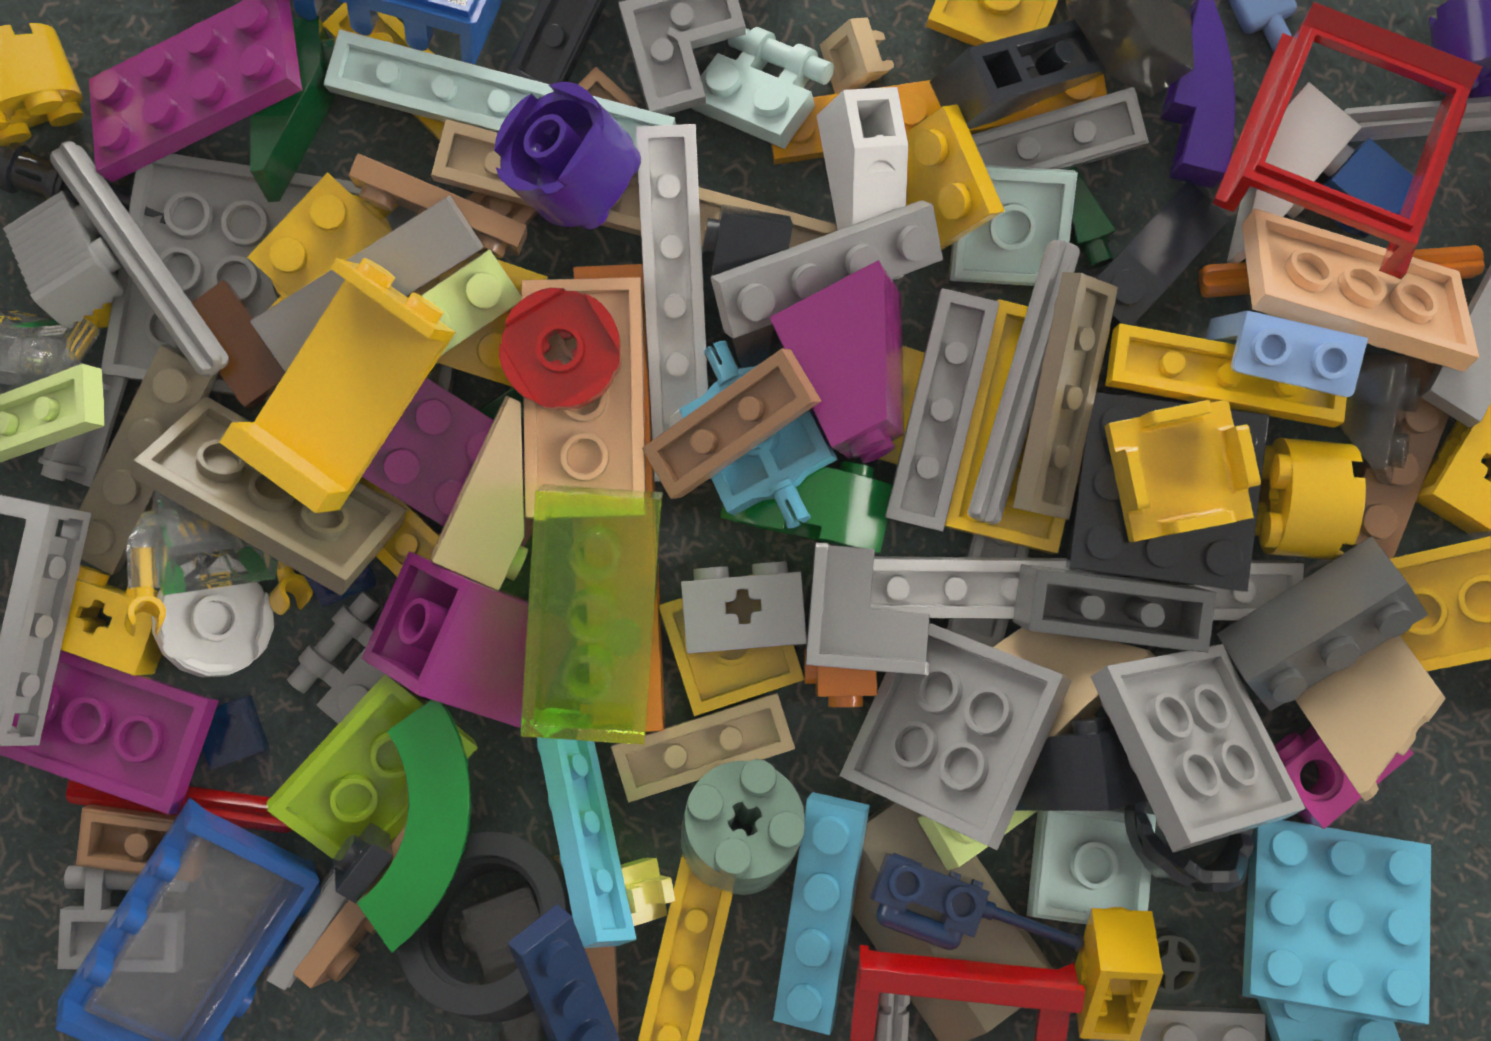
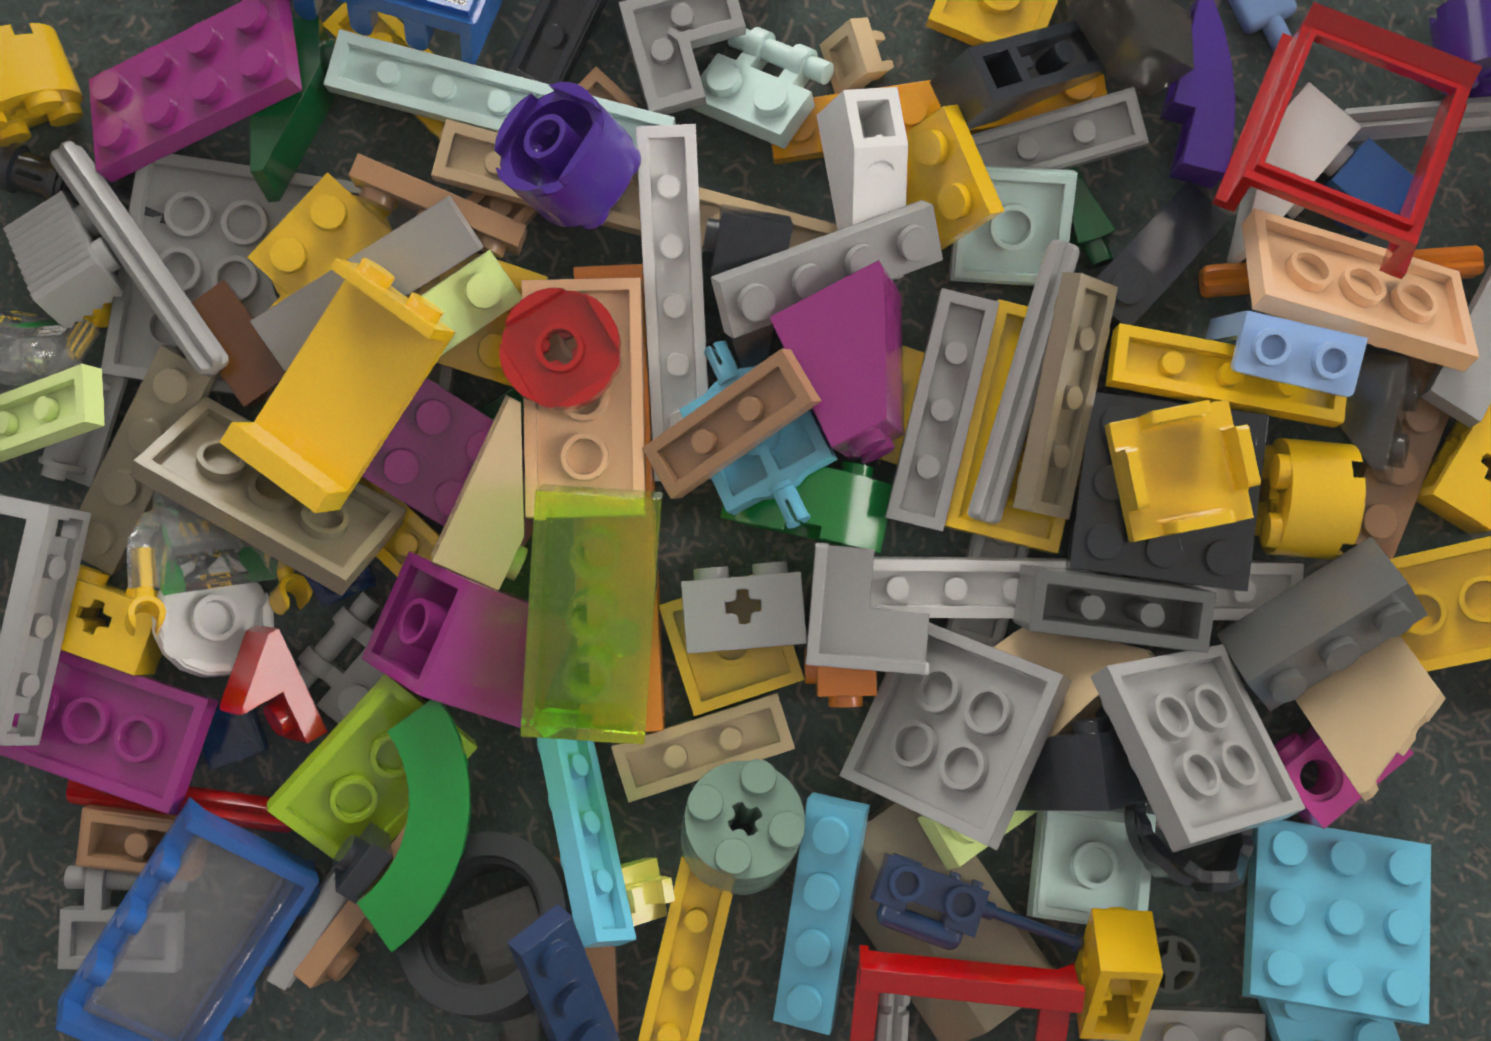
(268, 673): none -> slope

